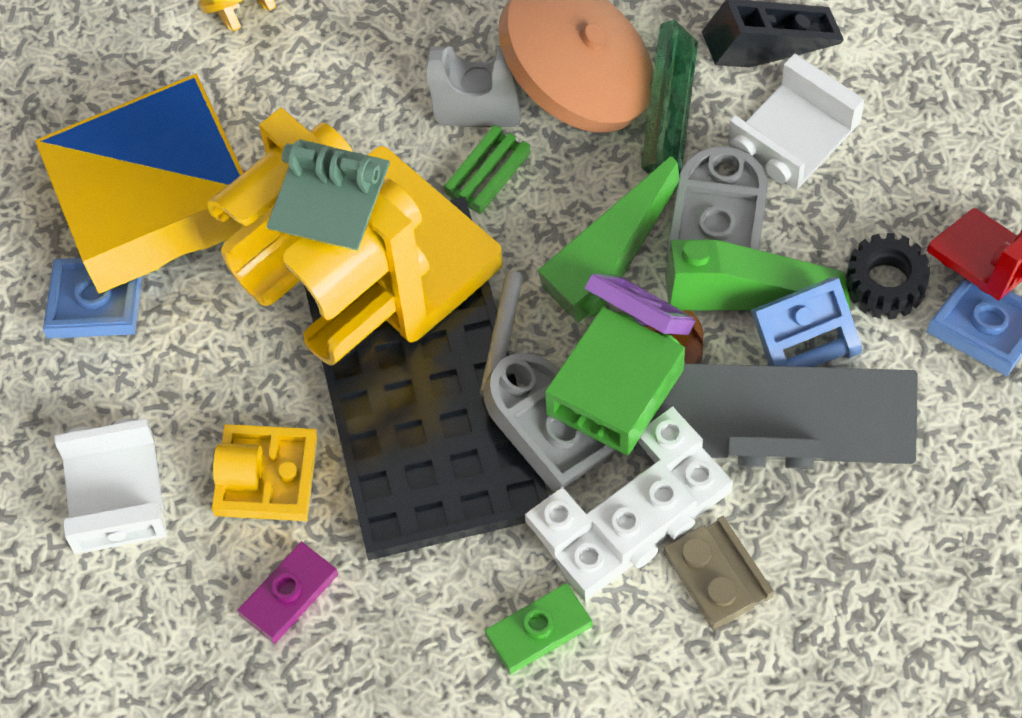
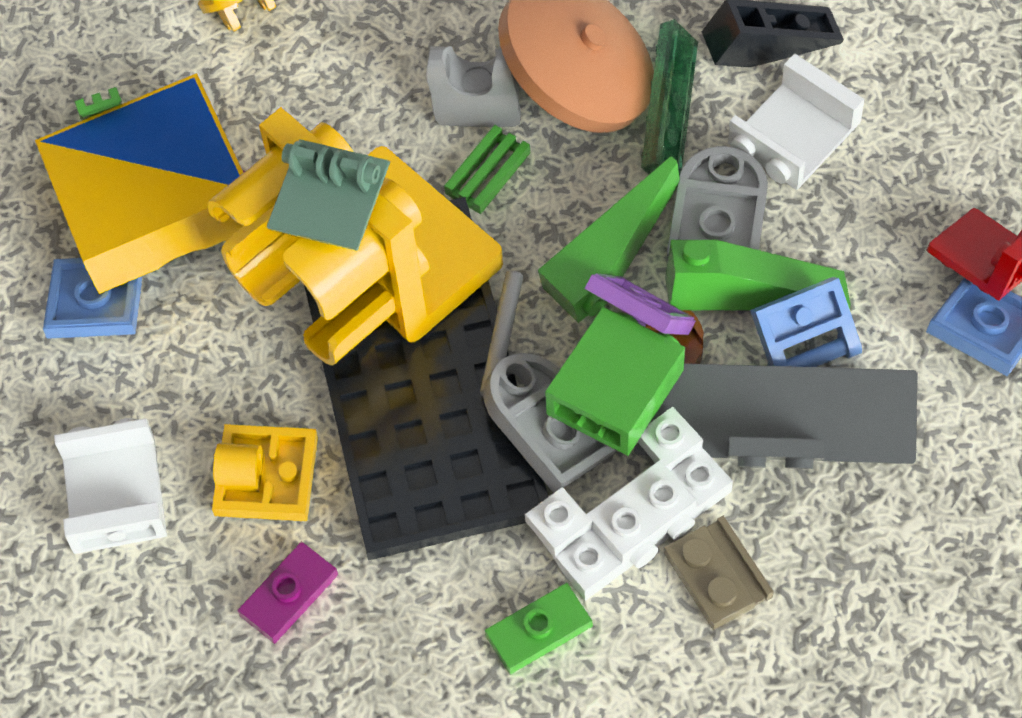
(98, 104): none -> bright green tile
(891, 253): black tyre -> none

